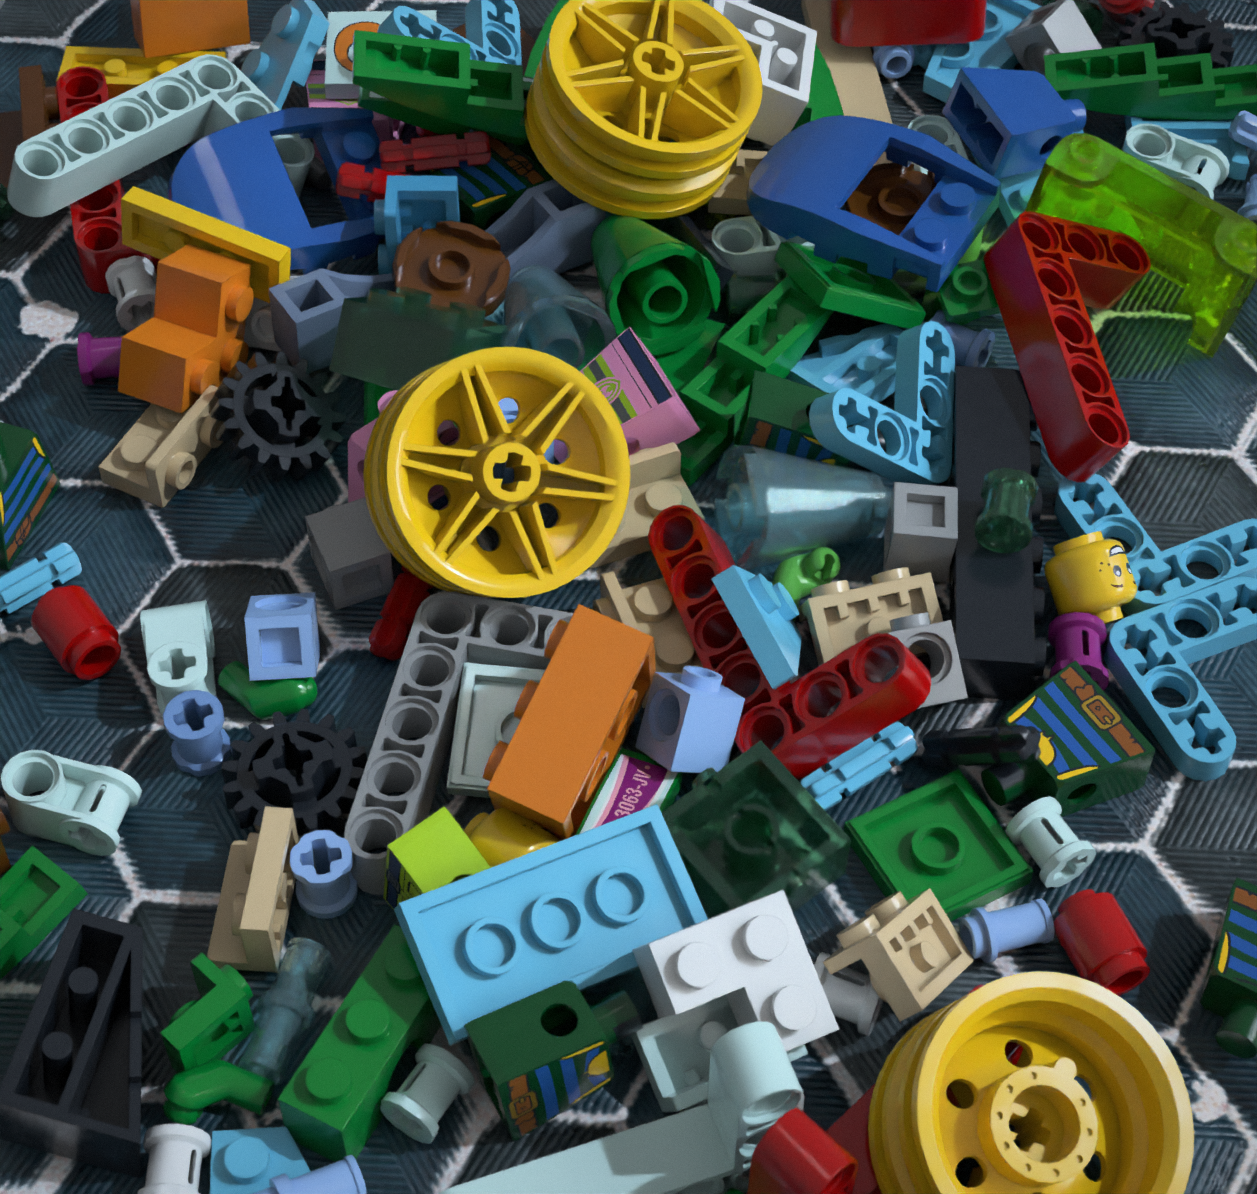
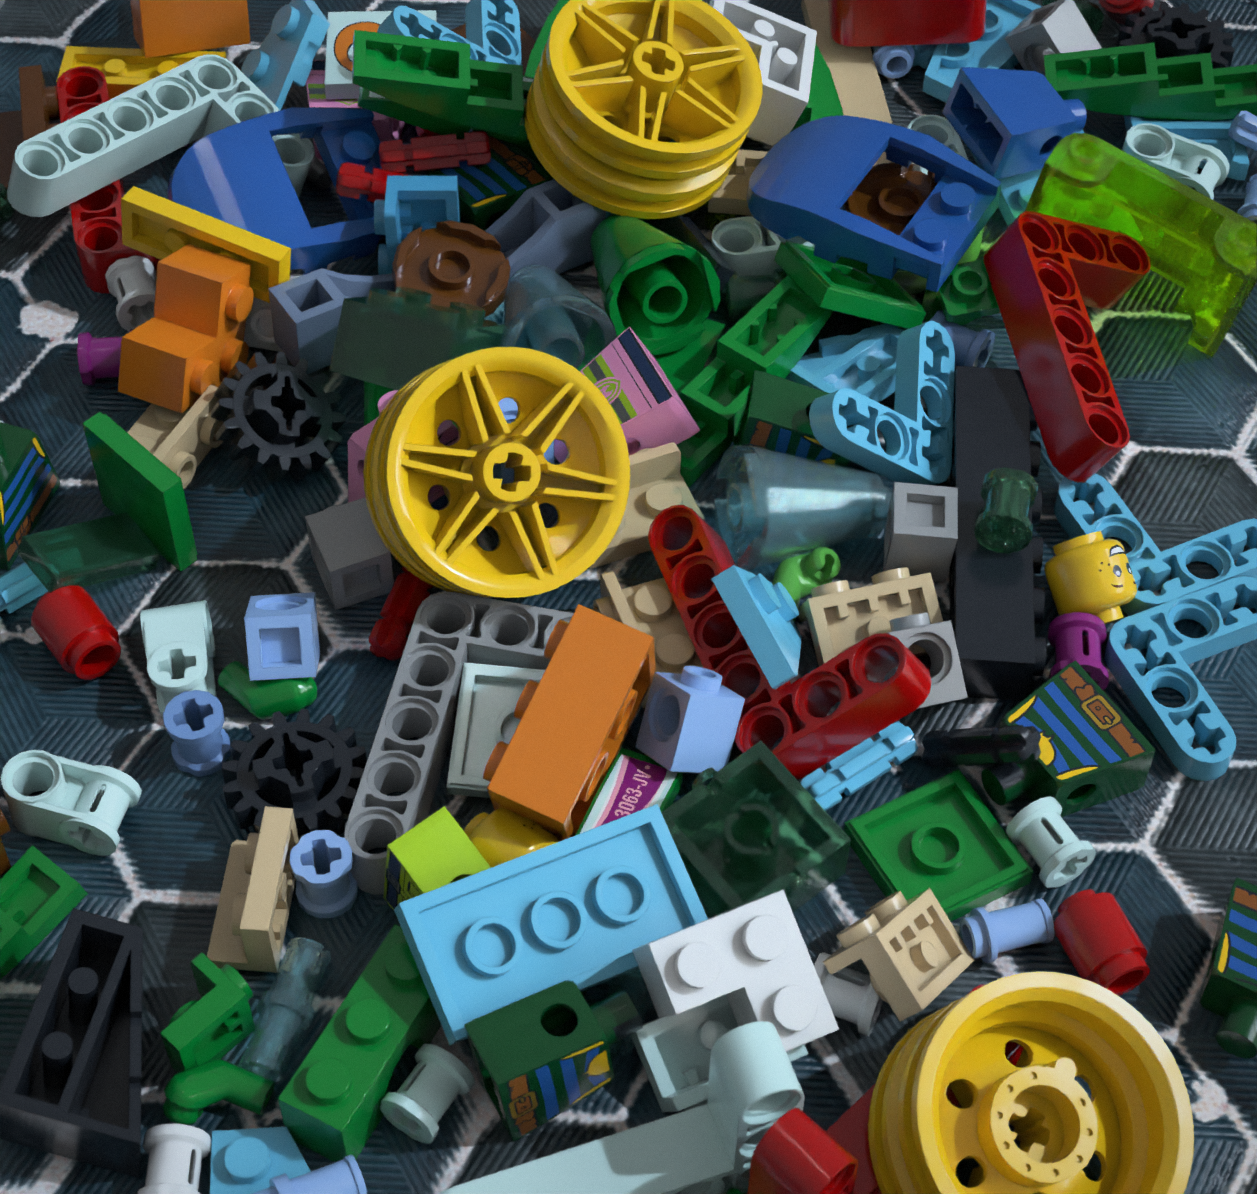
(88, 552): none -> clear green tile
(143, 487): none -> green tile

